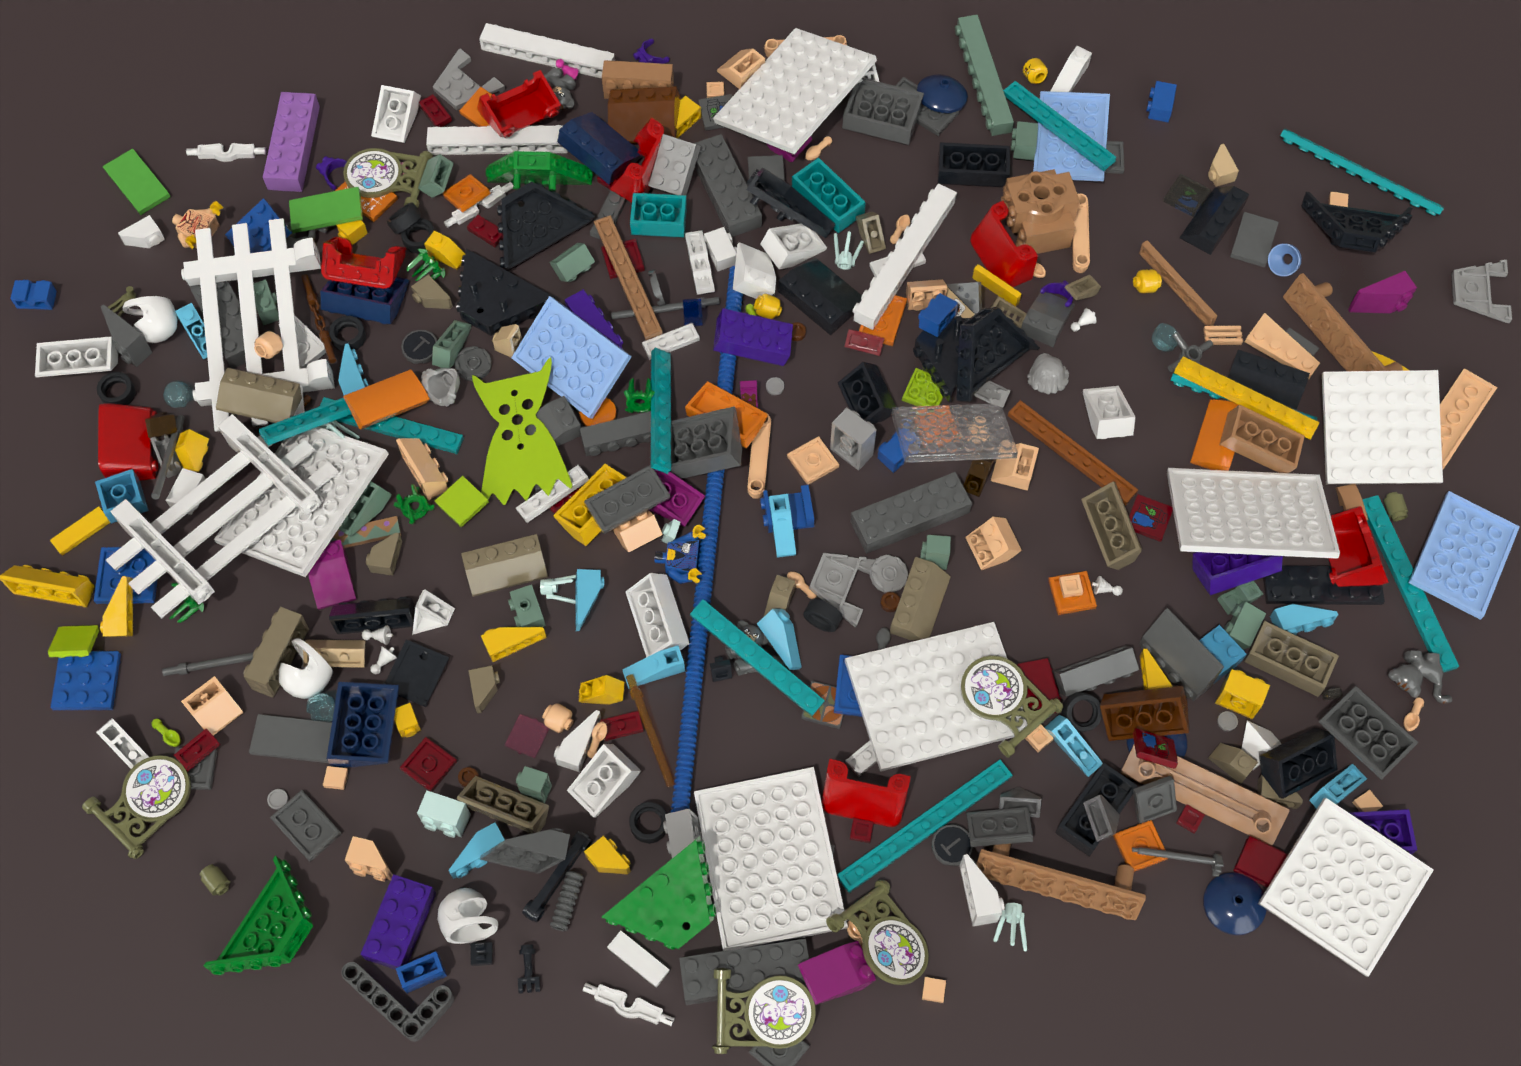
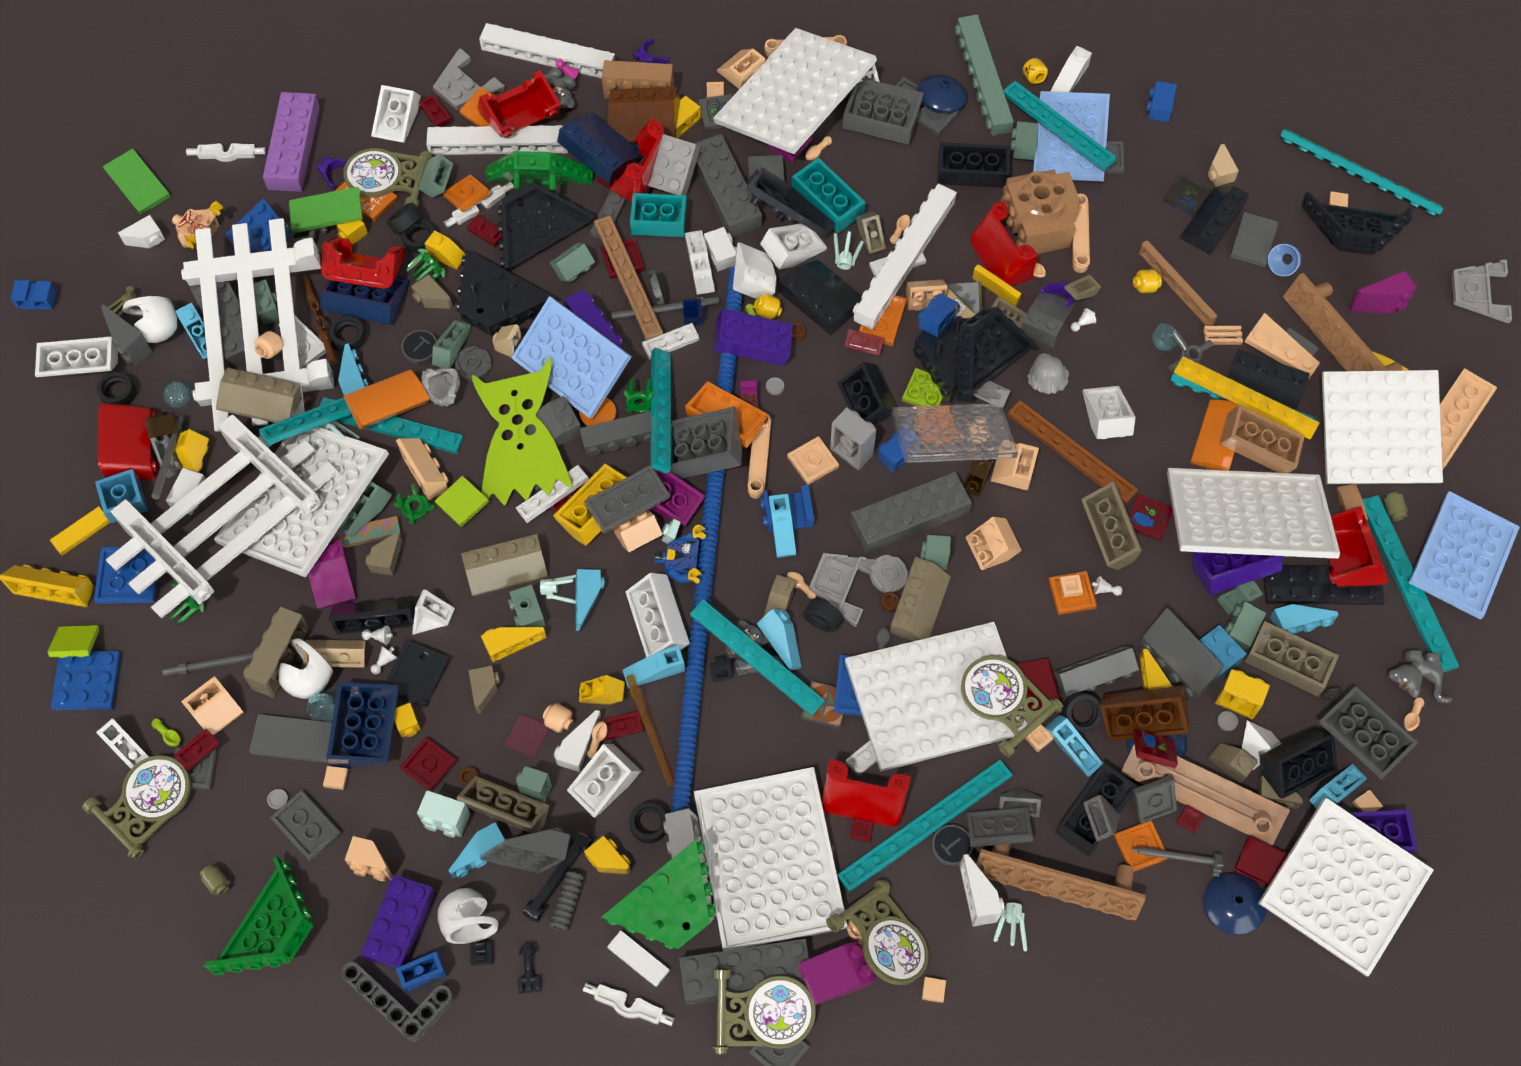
(119, 613): yellow slope -> none

